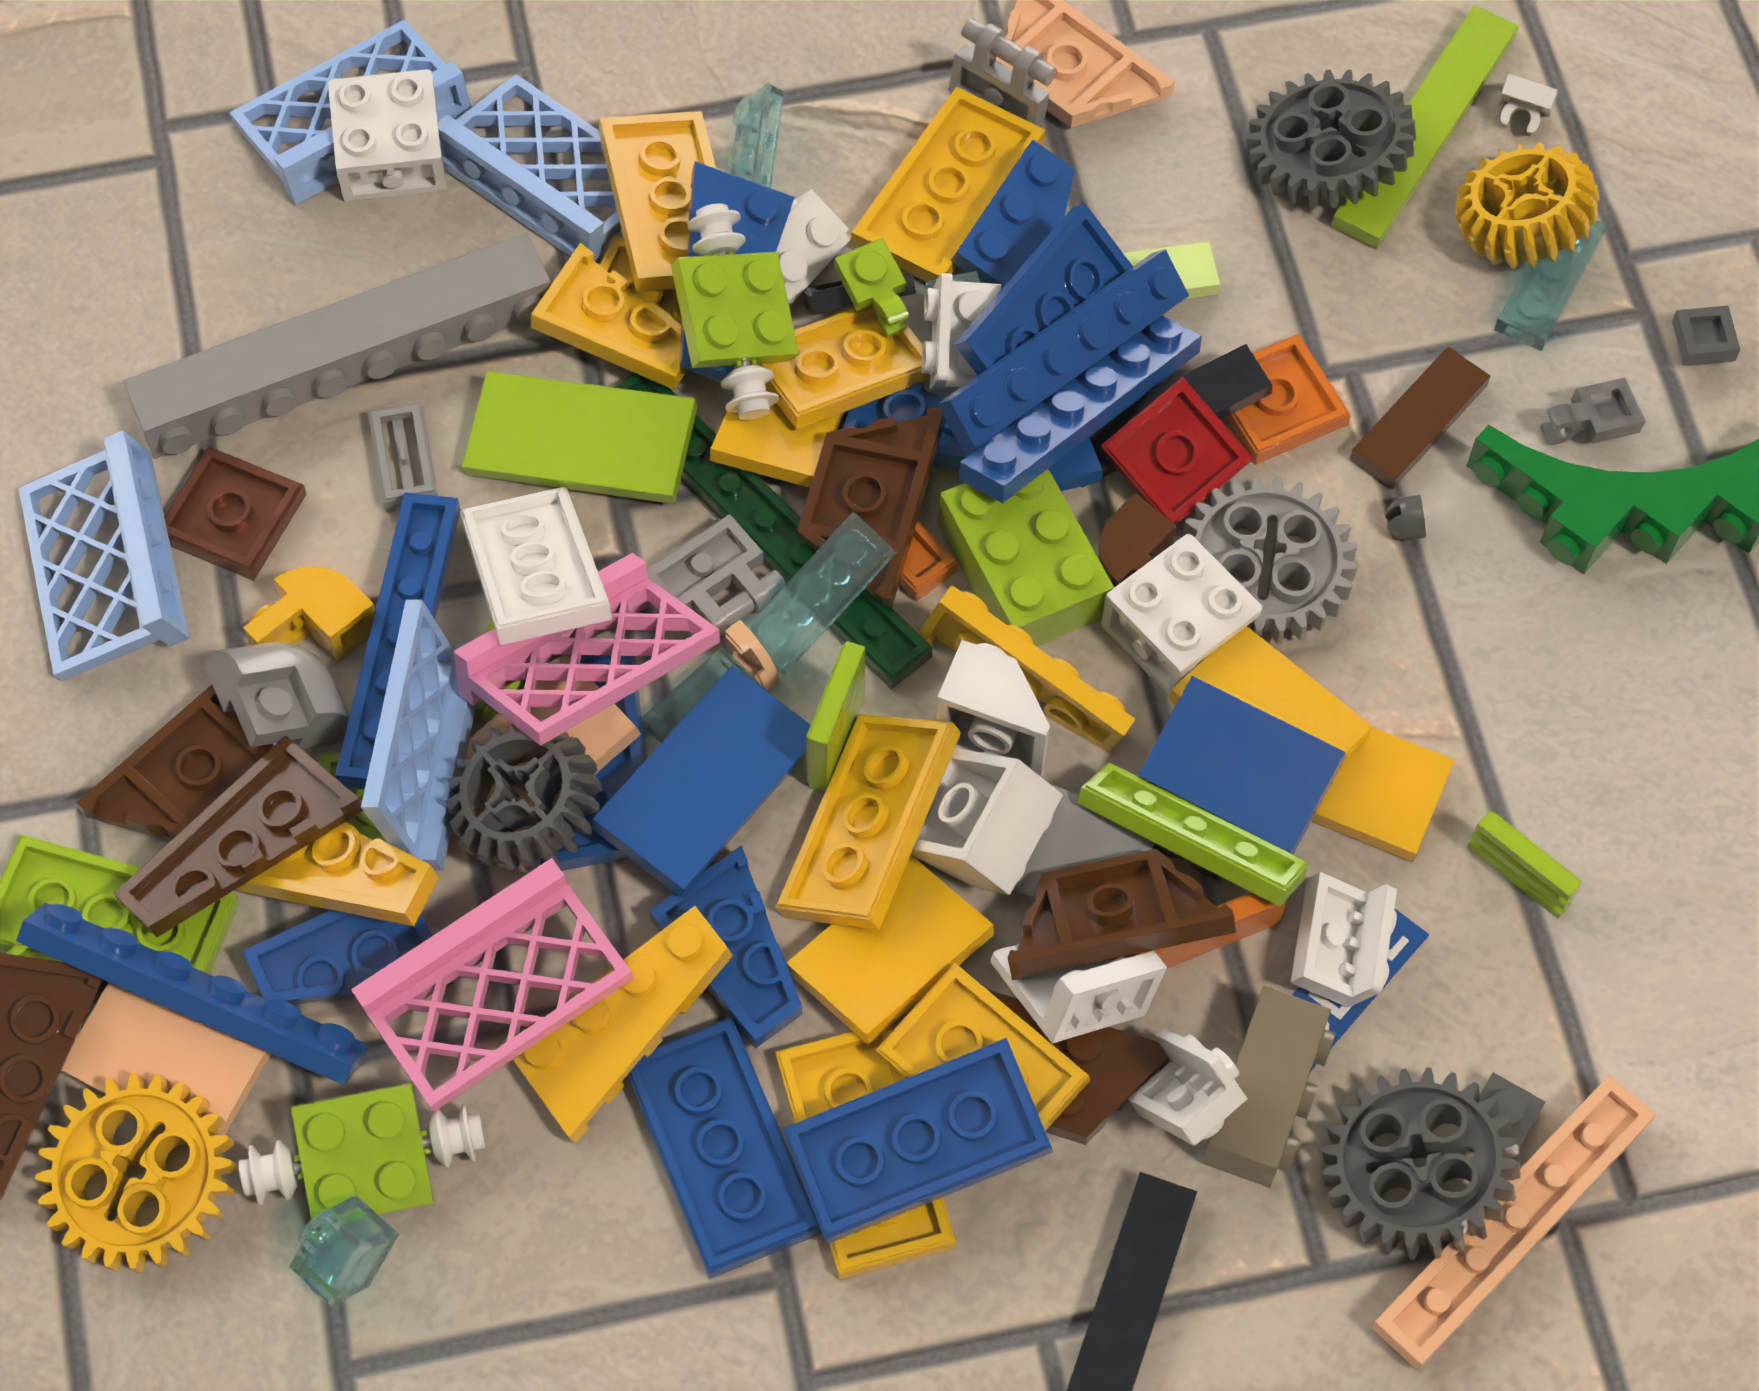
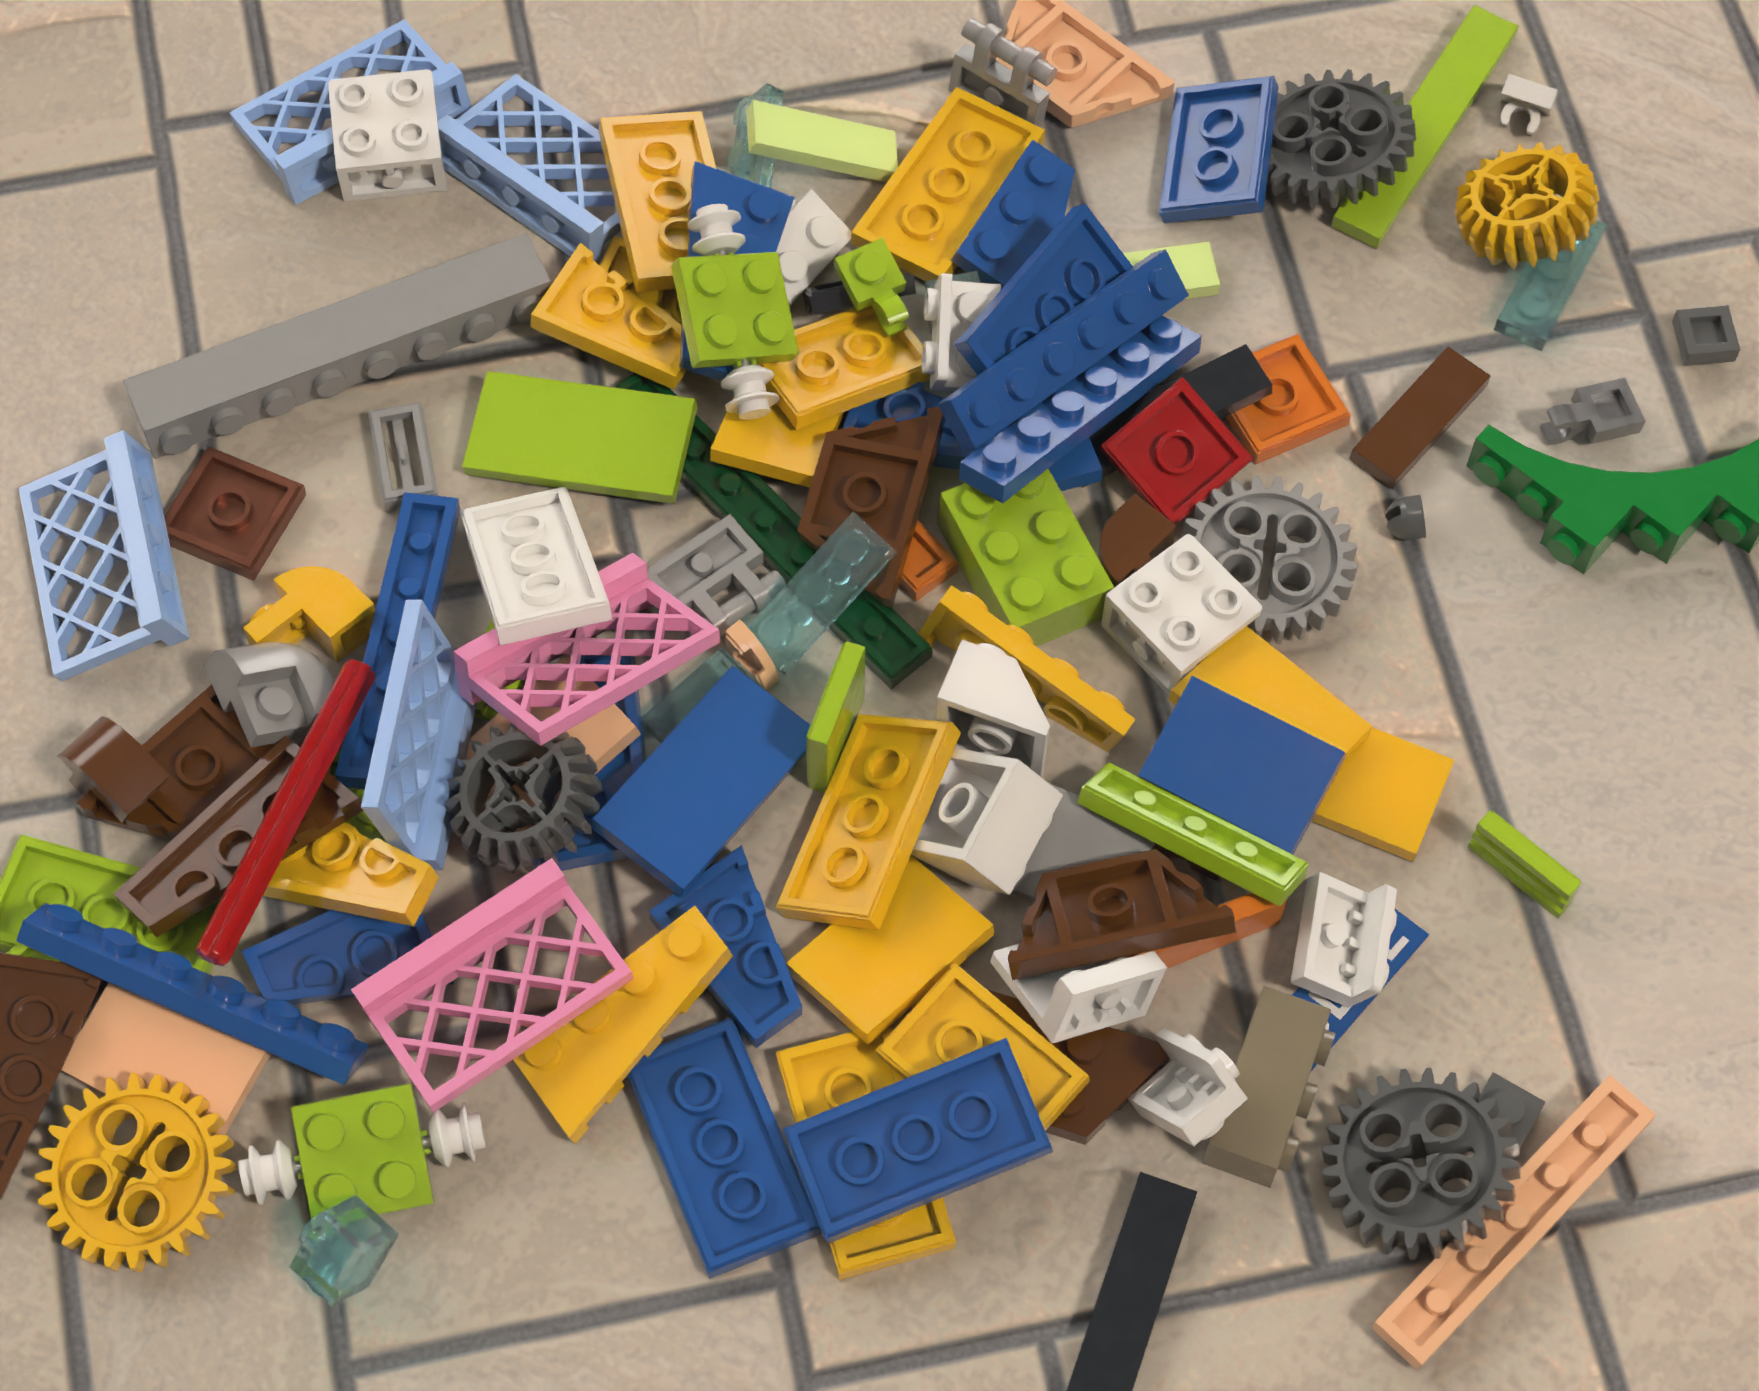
(113, 767): none -> reddish brown brick
(285, 813): none -> red axle
(821, 141): none -> yellowish green tile
(1219, 150): none -> tile

